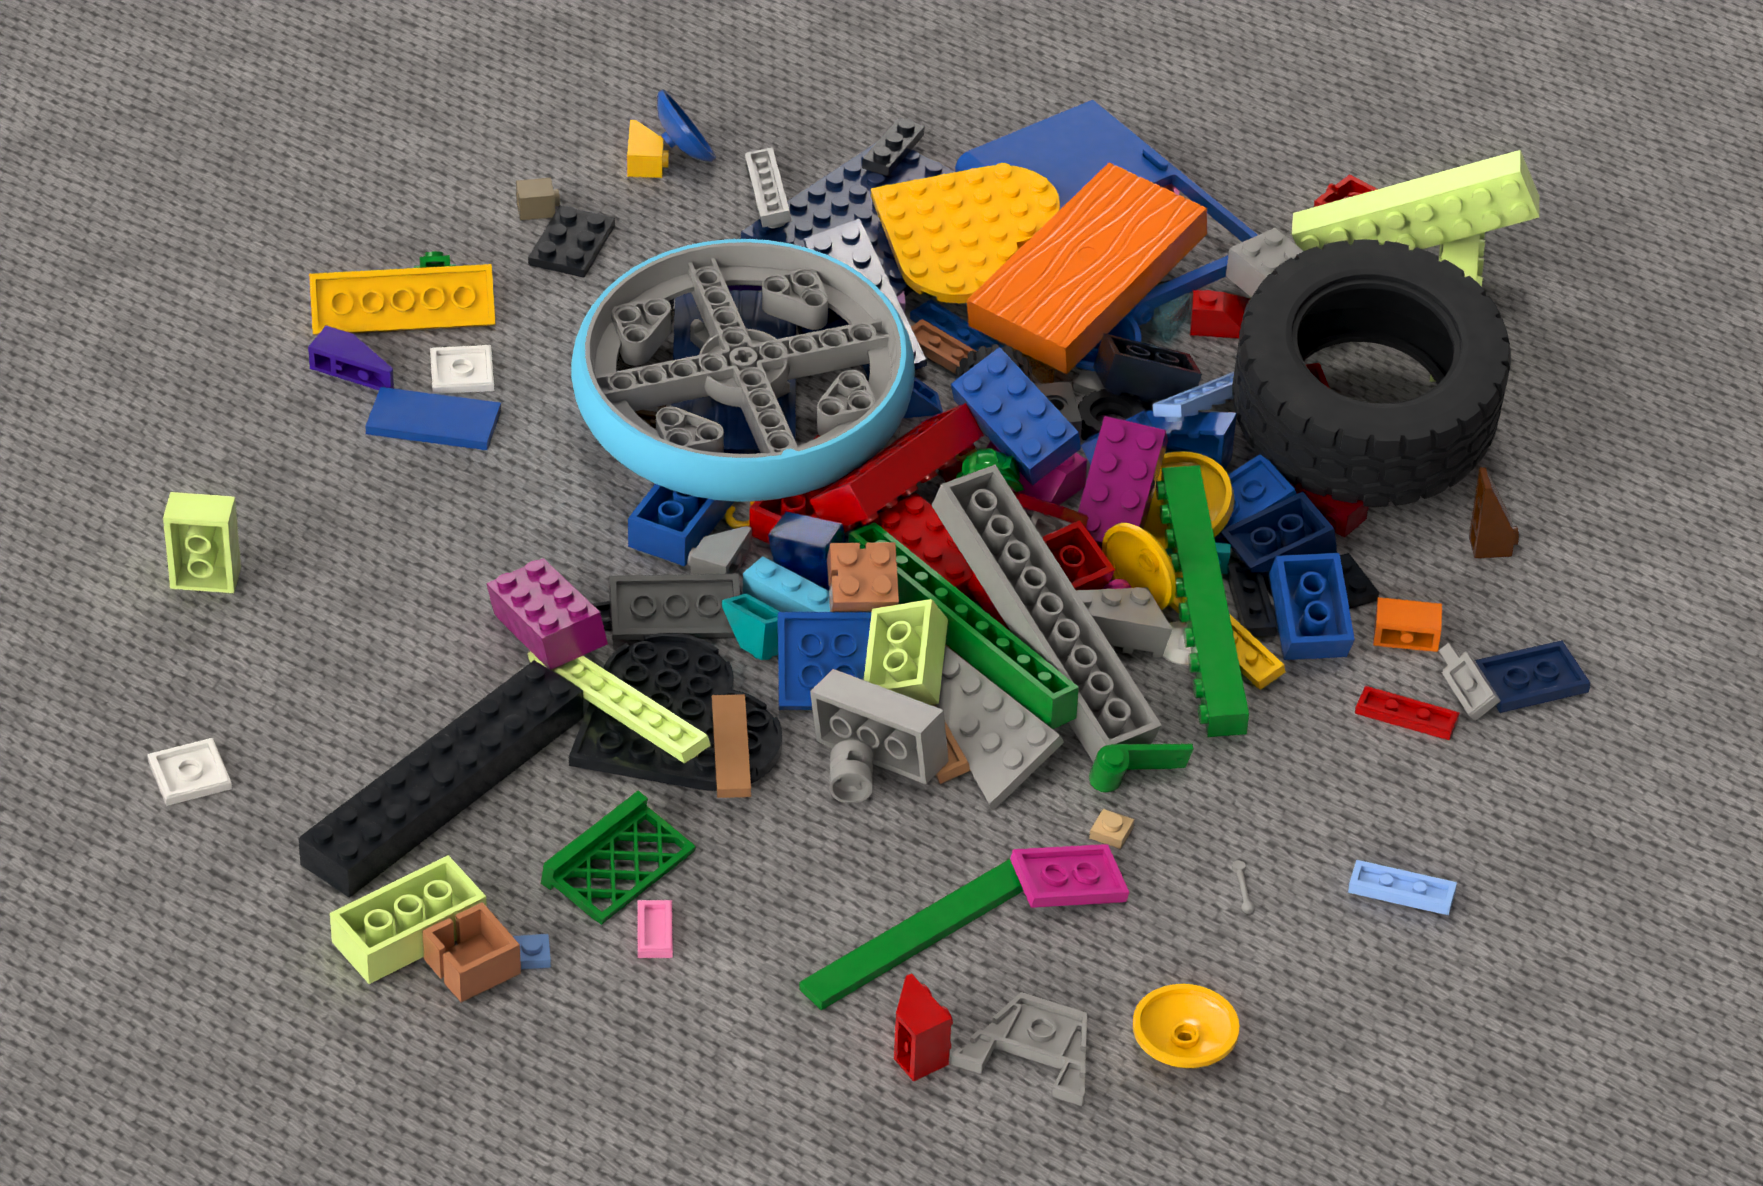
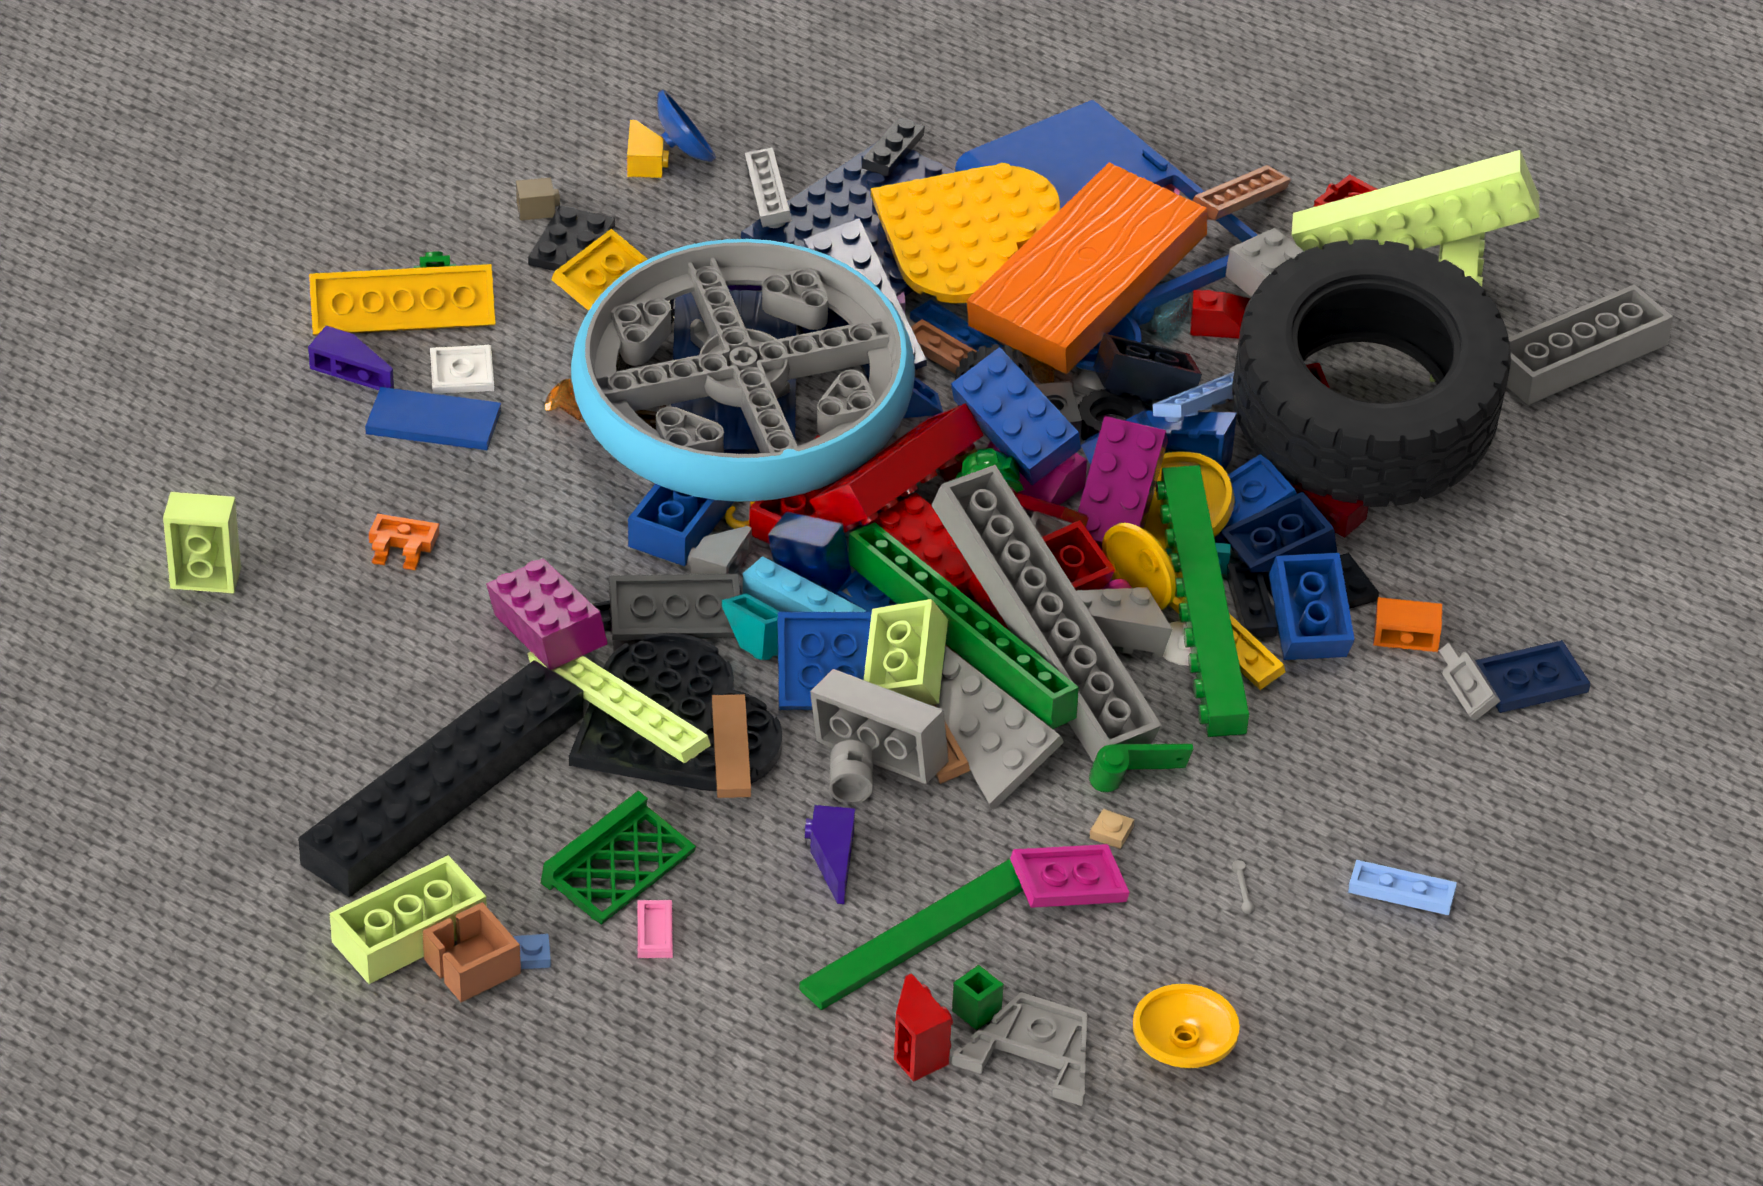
(189, 771): white tile -> none
(402, 533): none -> orange plate
(563, 396): none -> clear orange plate
(597, 268): none -> yellow plate
(831, 845): none -> dark purple slope
(864, 576): nougat piece -> none
(977, 997): none -> green brick
(1241, 192): none -> nougat plate
(1407, 712): red tile -> none
(1491, 525): reddish brown slope -> none
(1586, 343): none -> light grey brick

